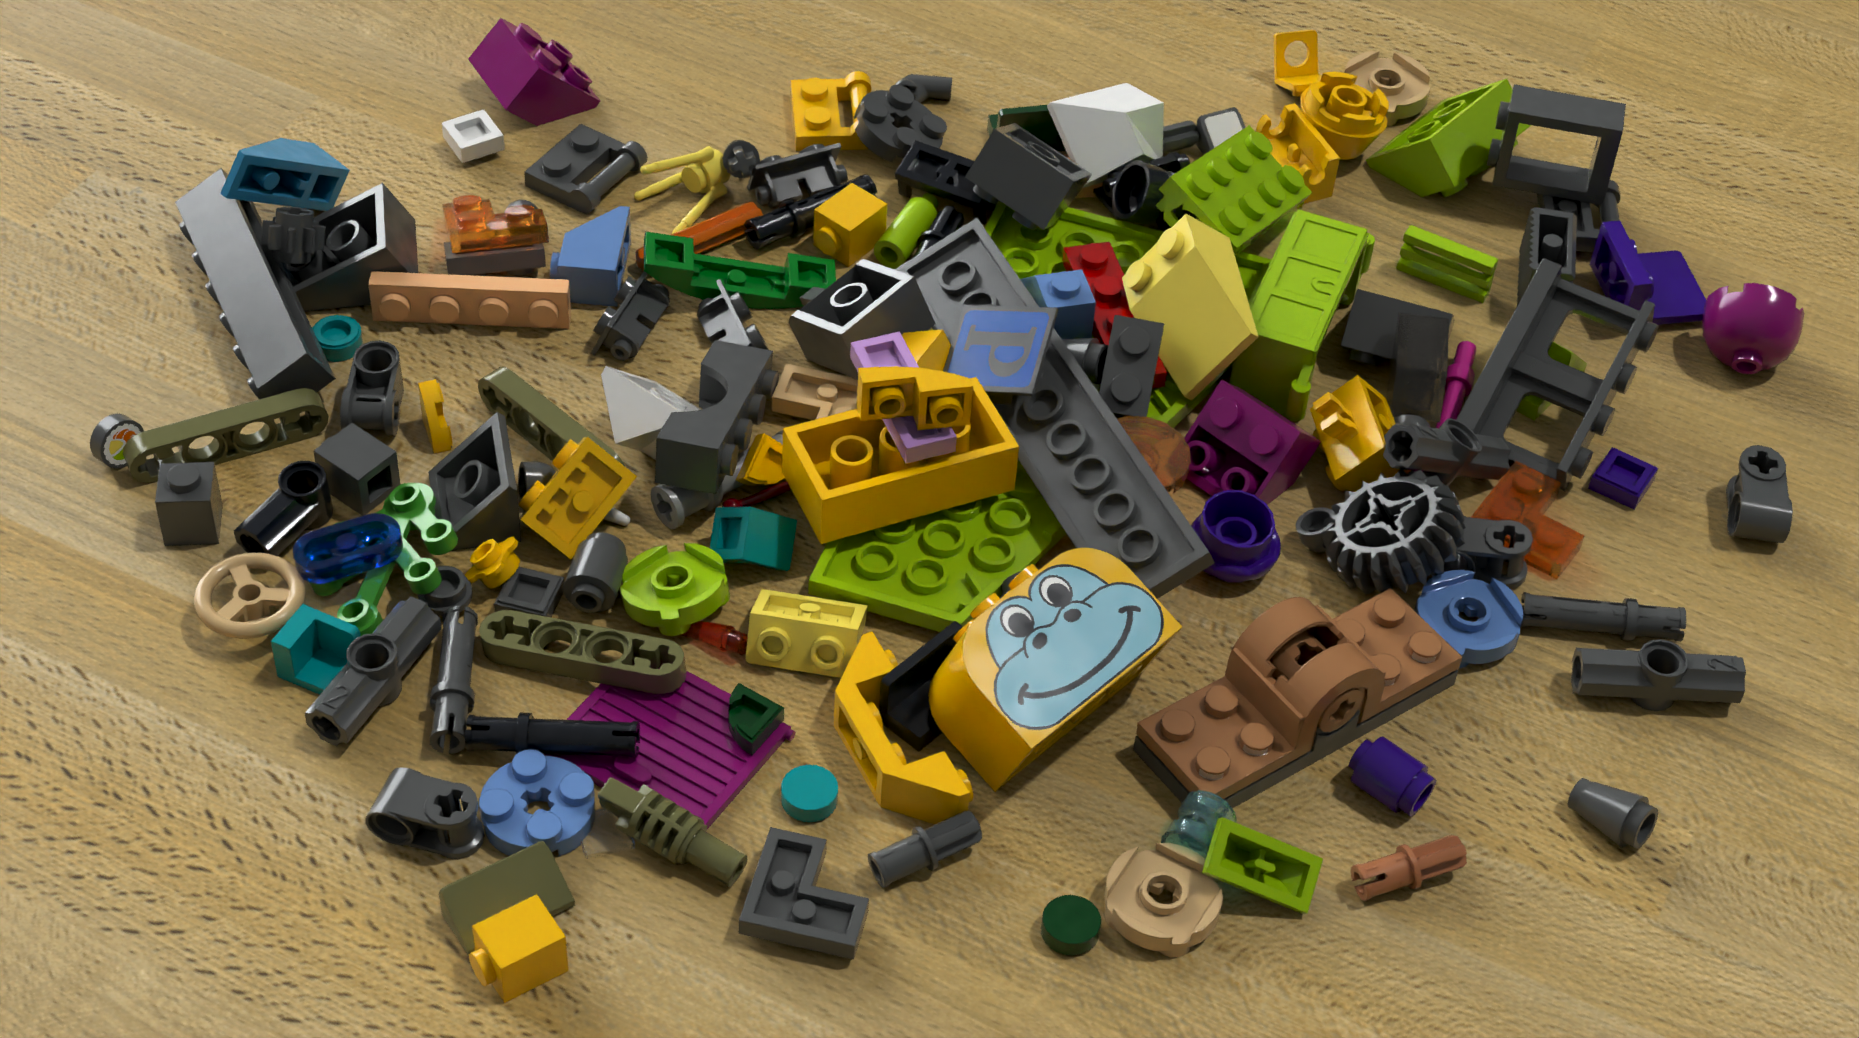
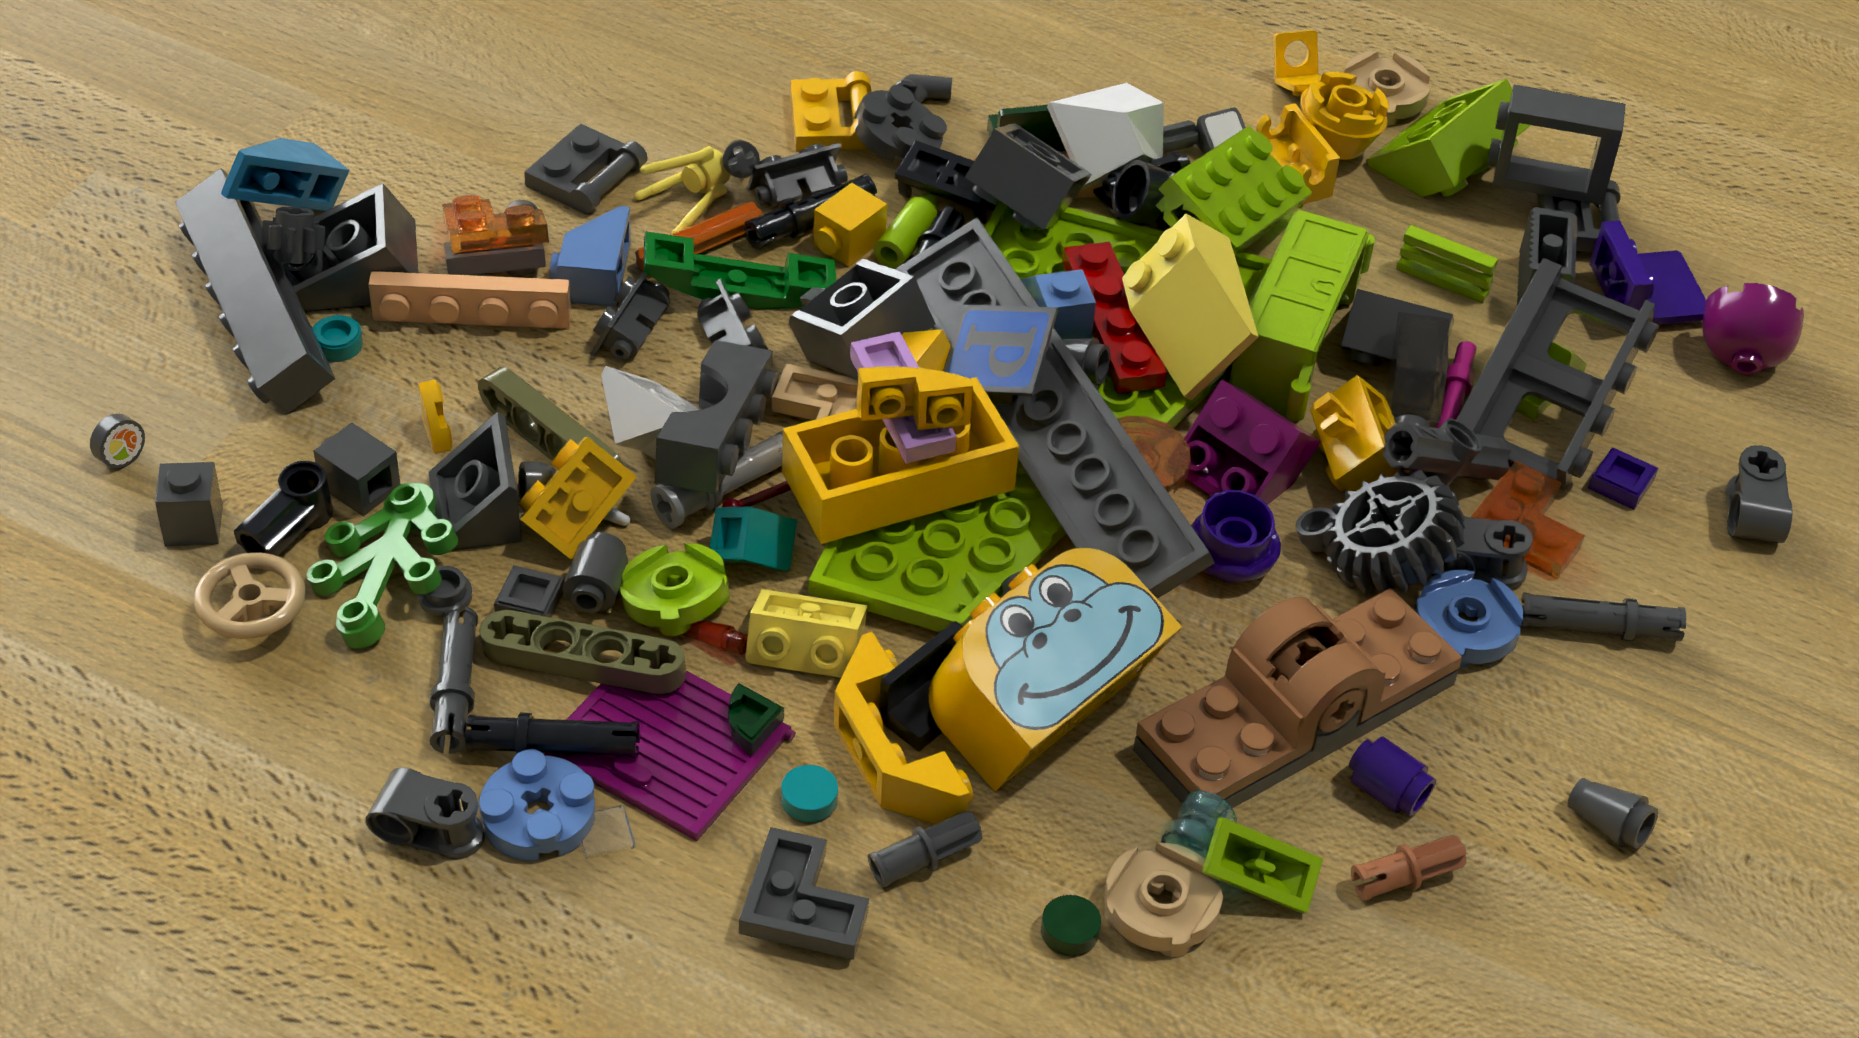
(226, 428): olive beam -> none
(312, 648): teal panel -> none
(348, 548): clear blue plate -> none
(373, 671): dark grey piece -> none
(374, 389): dark grey piece -> none
(473, 136): white plate -> none
(493, 562): yellow plate -> none
(502, 886): olive slope -> none
(518, 949): yellow brick -> none
(531, 75): magenta slope -> none
(670, 830): olive hinge -> none
(762, 462): yellow tile -> none
(1131, 365): dark grey plate -> none
(1658, 675): dark grey piece -> none

